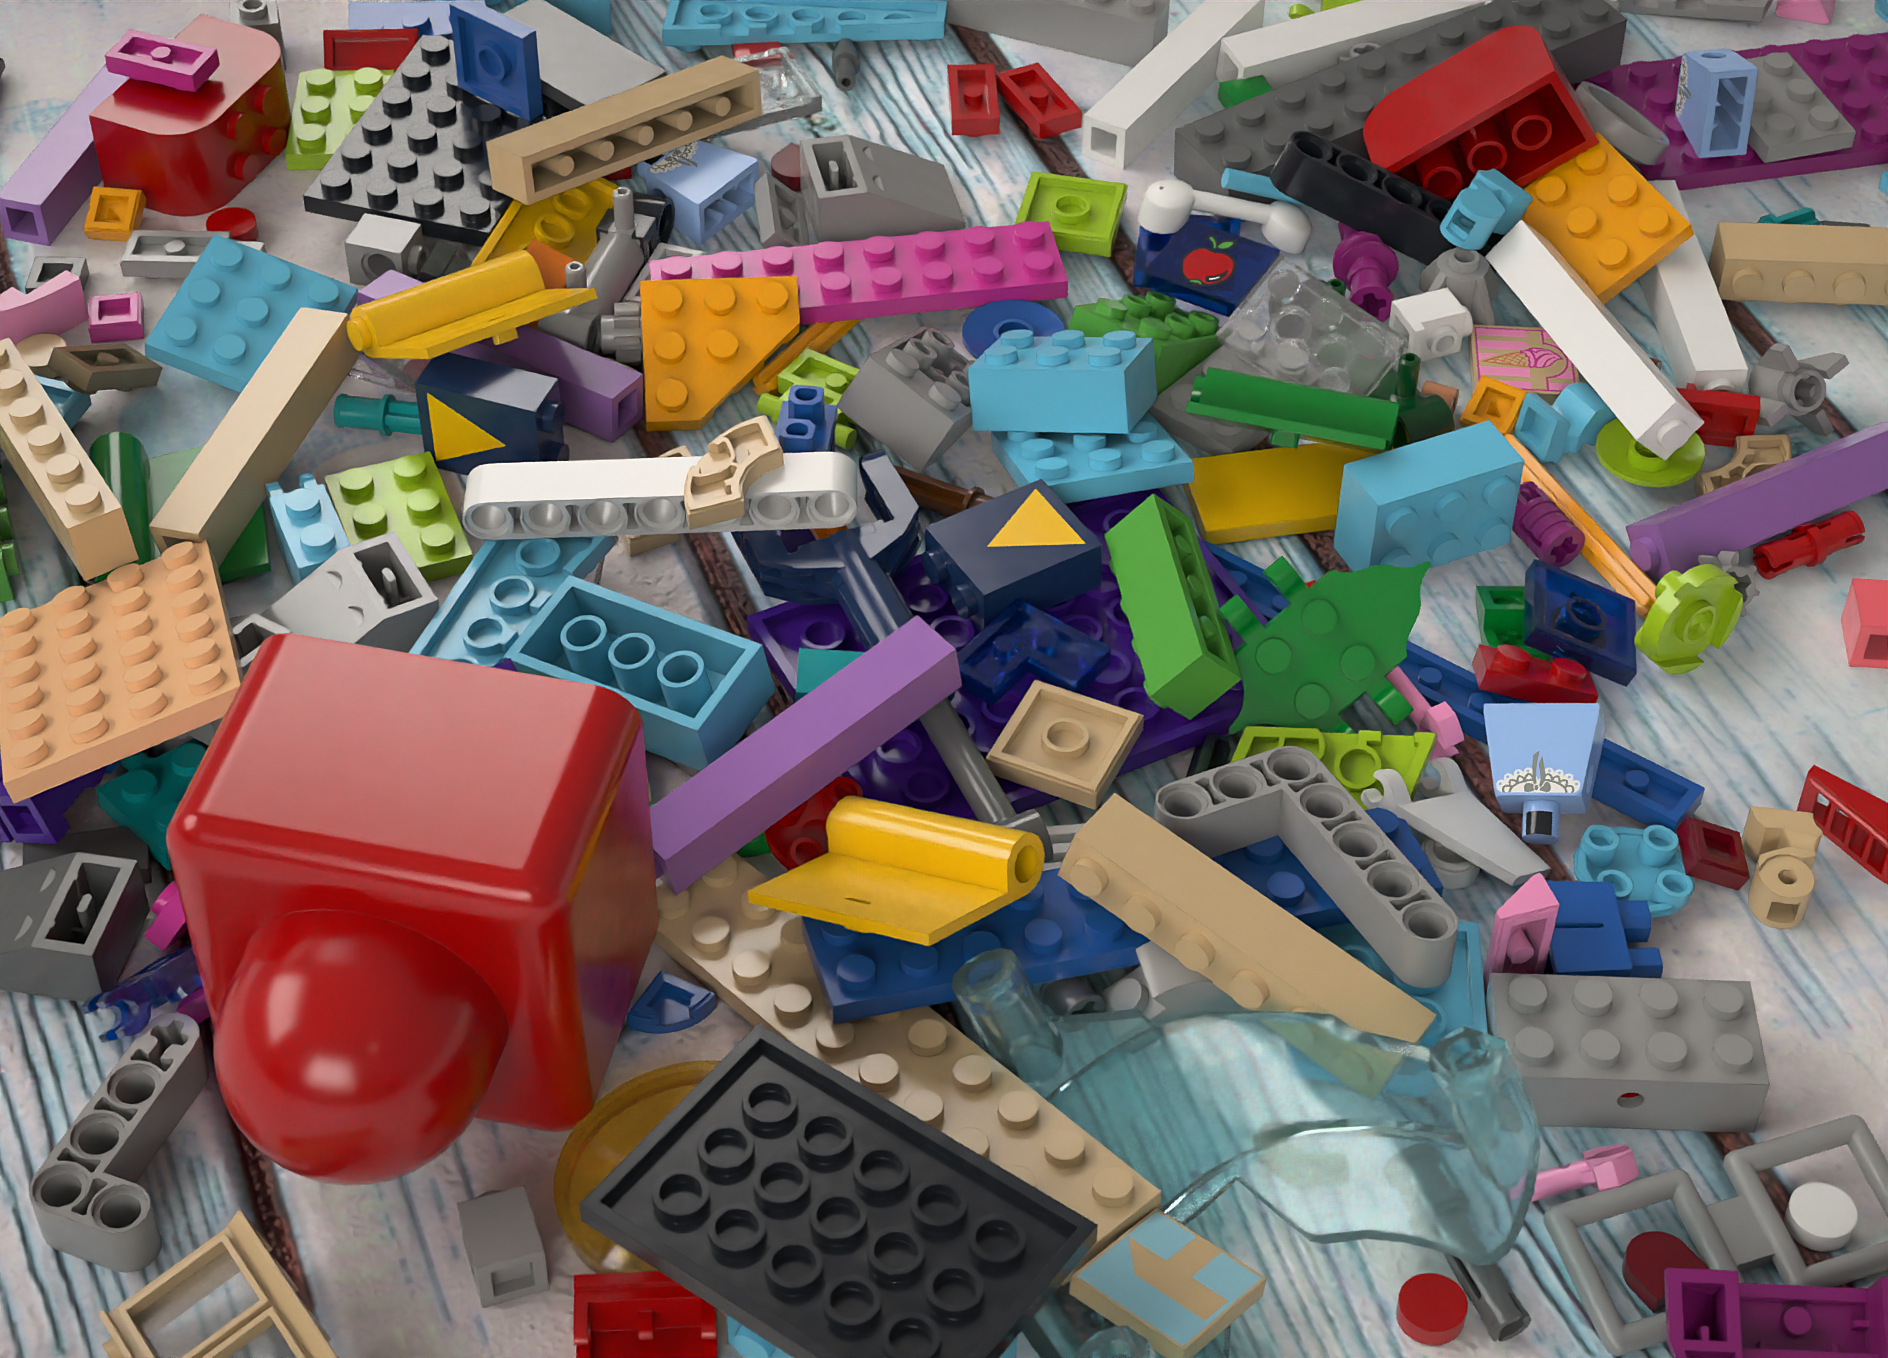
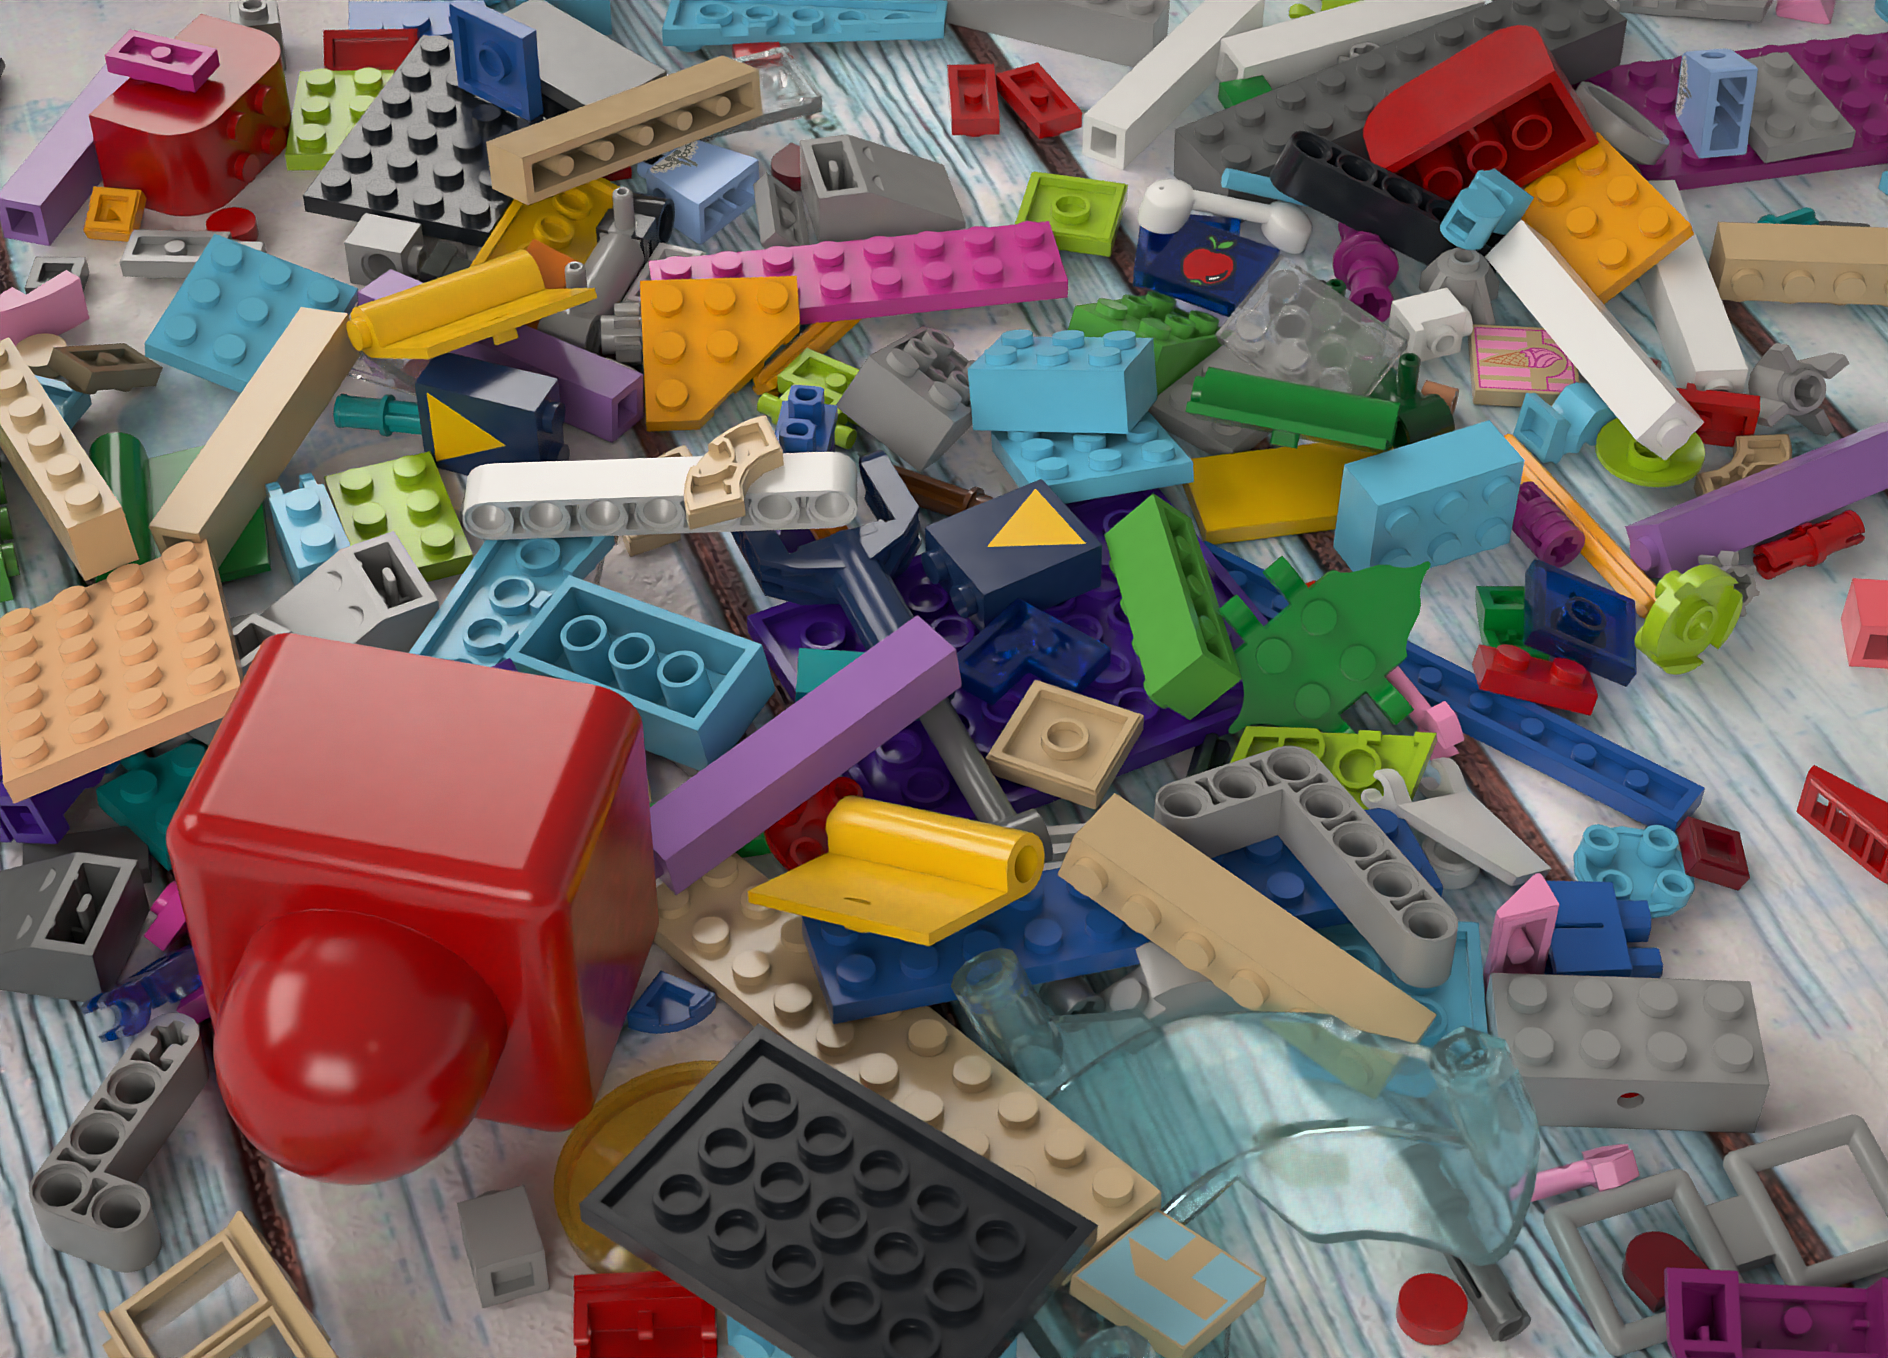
(116, 317): dark pink tile -> none
(845, 63): dark grey bar -> none
(994, 318): blue dish -> none
(1494, 402): light orange tile -> none
(1544, 761): light blue torso -> none
(1785, 851): tan leg -> none
(1821, 1216): white tile -> none

